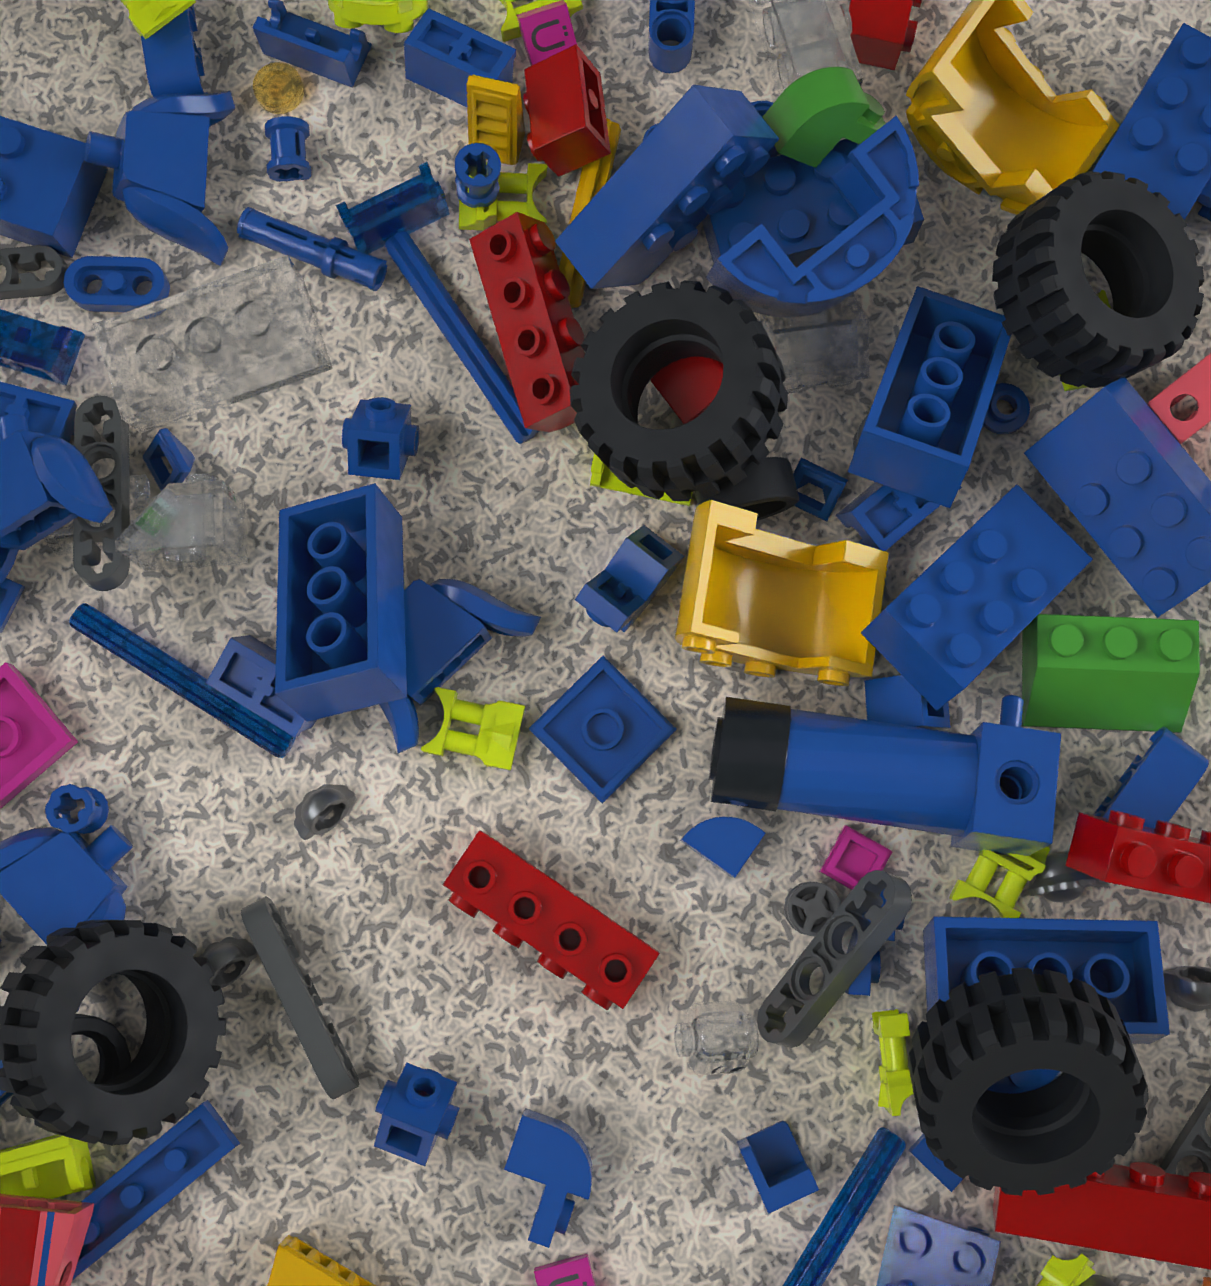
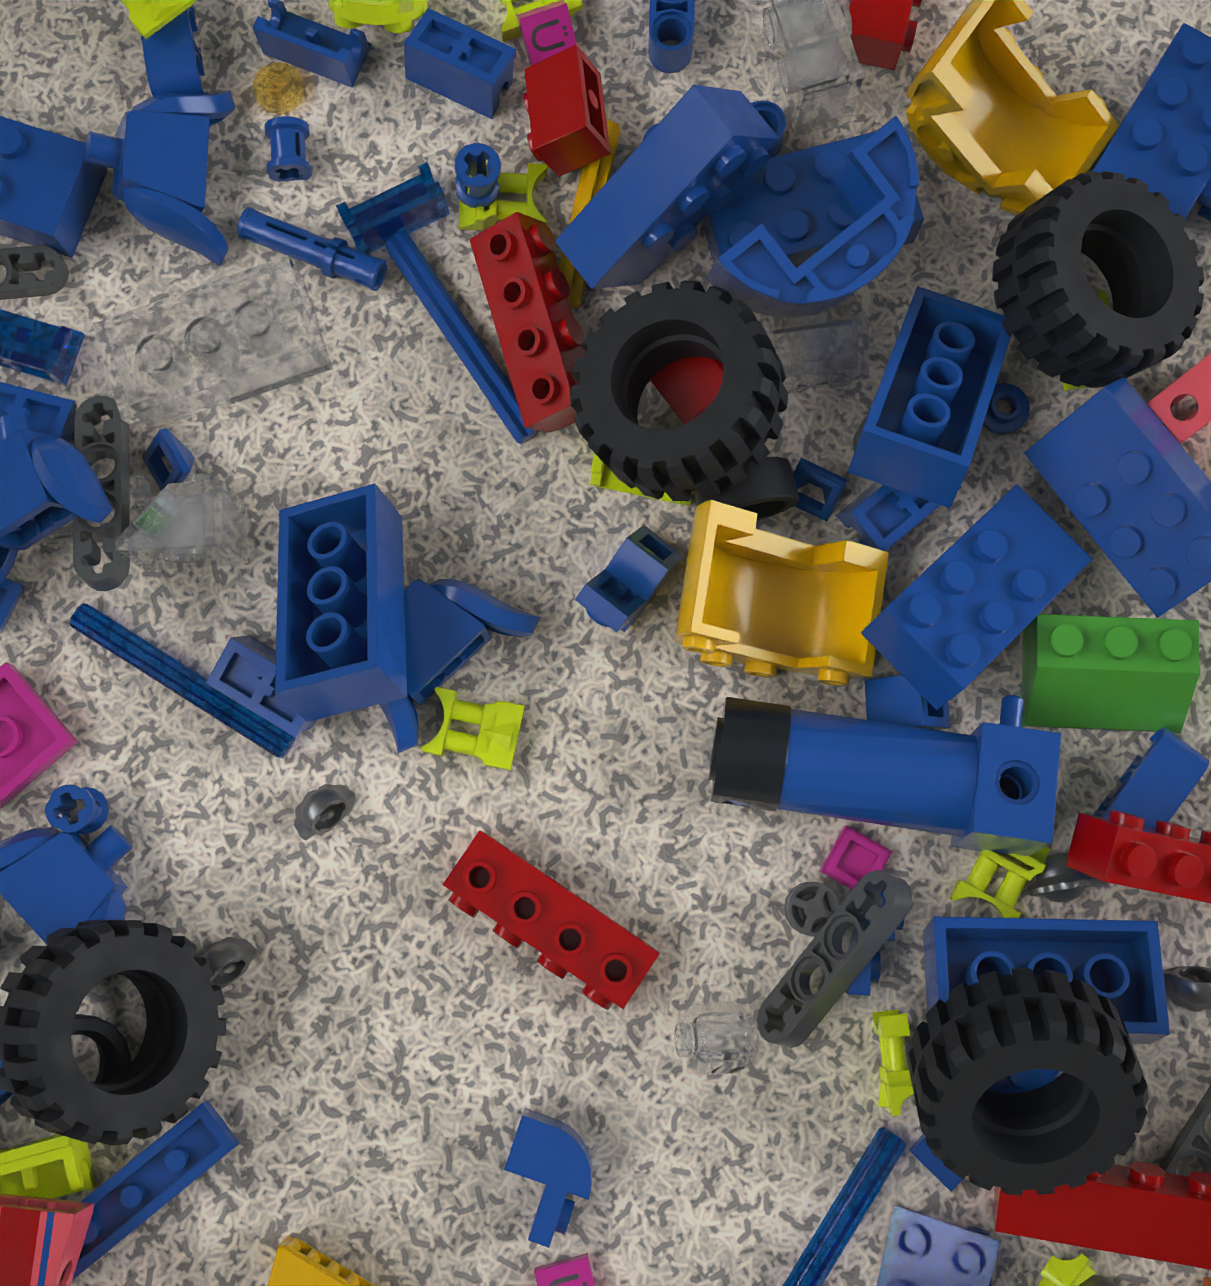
(119, 283): blue plate -> none
(299, 998): dark grey beam -> none
(380, 438): blue brick -> none
(415, 1113): blue brick -> none
(496, 116): yellow slope -> none
(602, 729): blue tile -> none
(724, 842): blue brick -> none
(777, 1166): blue panel -> none
(820, 111): bright green brick -> none

